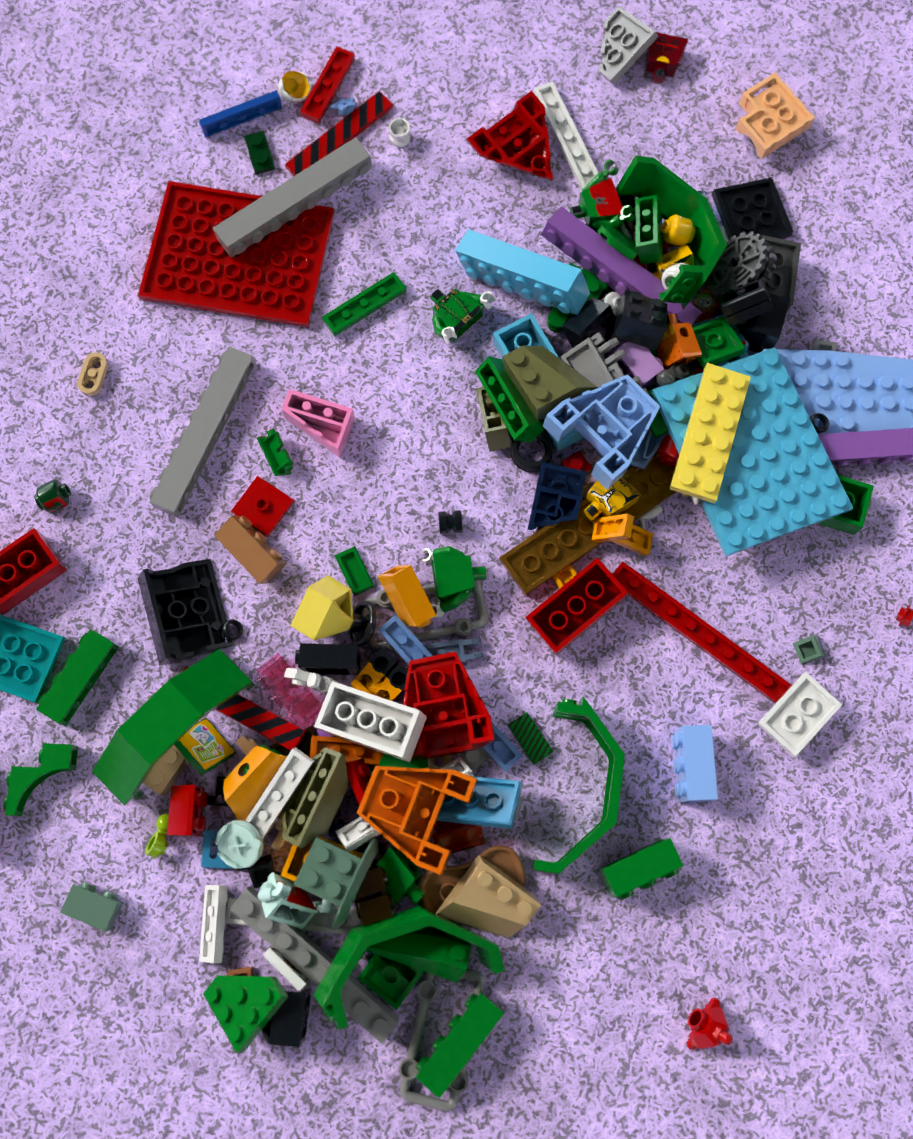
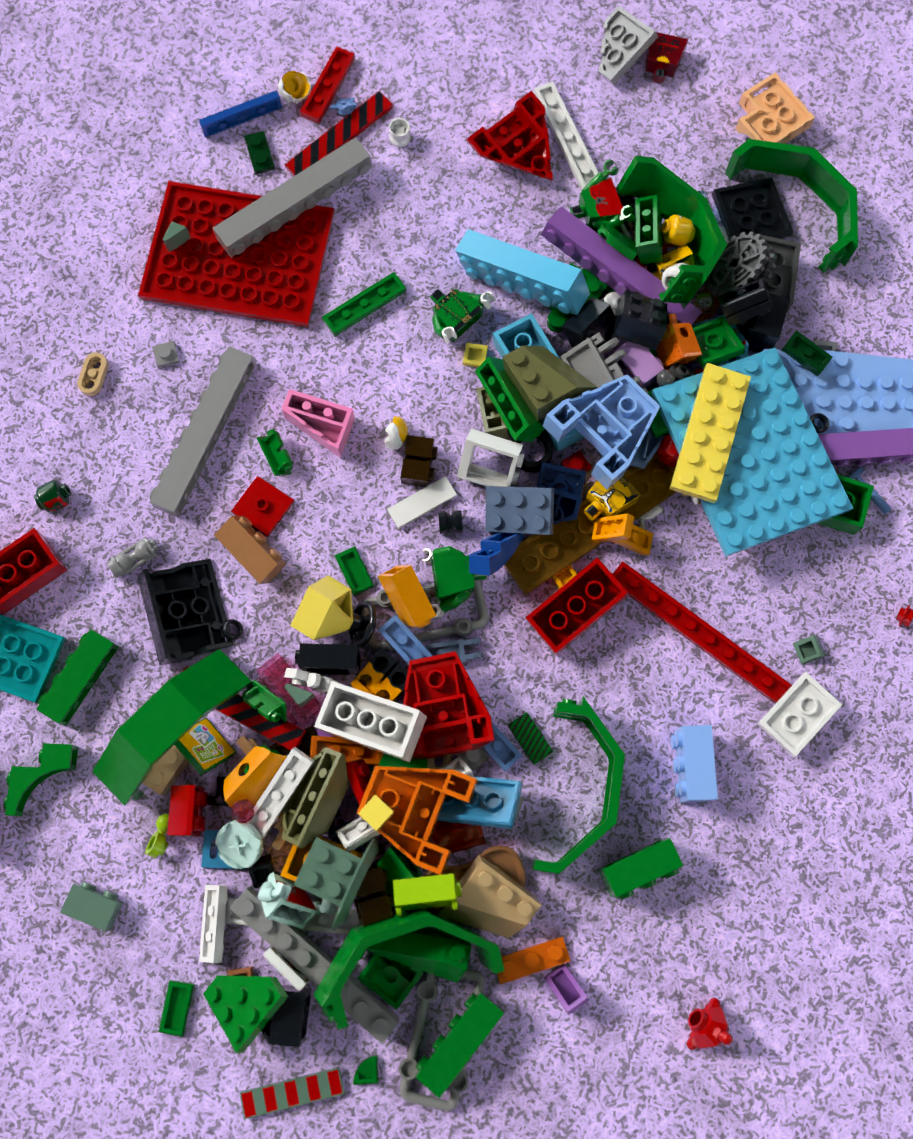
(124, 563): none -> light grey piece
(165, 354): none -> light grey plate
(175, 236): none -> sand green slope
(176, 1008): none -> green tile
(244, 815): none -> clear pink plate
(272, 706): none -> green hinge
(291, 1092): none -> tile
(299, 695): none -> sand green slope
(367, 1072): none -> green tile
(376, 812): none -> light yellow tile
(397, 433): none -> hair
(418, 460): none -> dark brown piece
(422, 502): none -> white tile
(426, 892): none -> lime brick
(474, 354): none -> light yellow tile
(483, 475): none -> white window
(494, 553): none -> blue slope
(519, 510): none -> sand blue plate
(533, 960): none -> orange plate
(566, 989): none -> medium lavender slope
(806, 353): none -> dark green plate
(818, 176): none -> green panel
(876, 498): none -> medium blue piece

